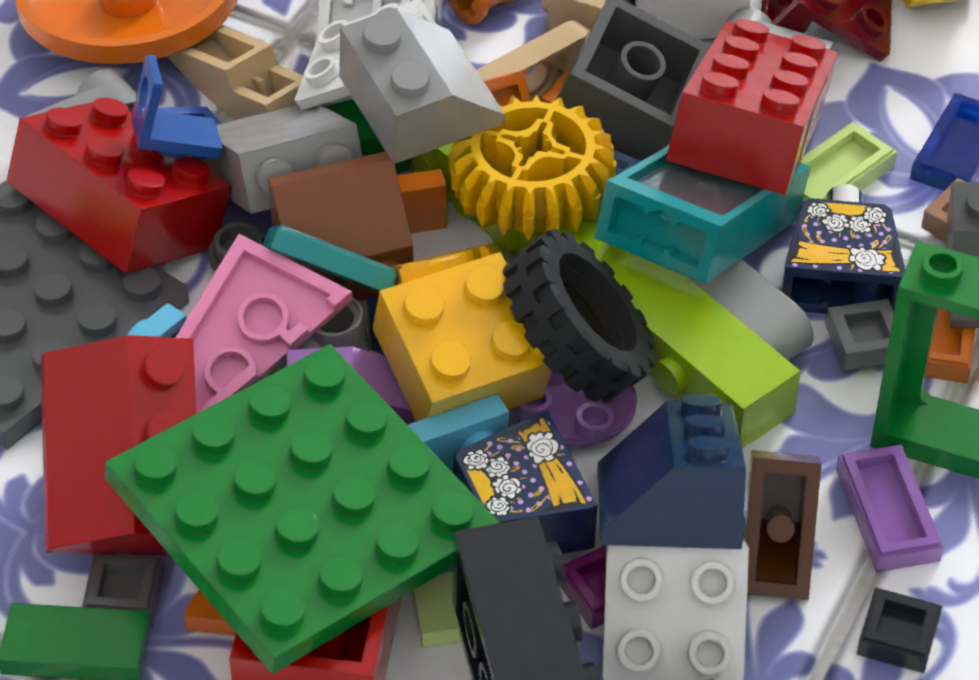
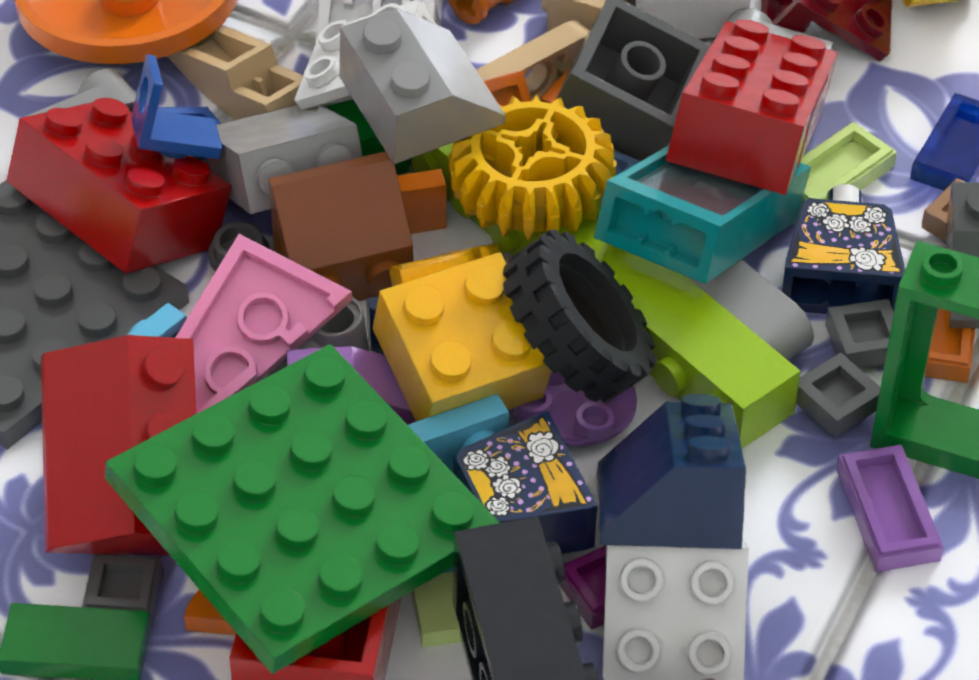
(329, 258): teal tile -> none
(781, 523): reddish brown slope -> none
(837, 394): none -> dark grey plate
(899, 630): black tile -> none

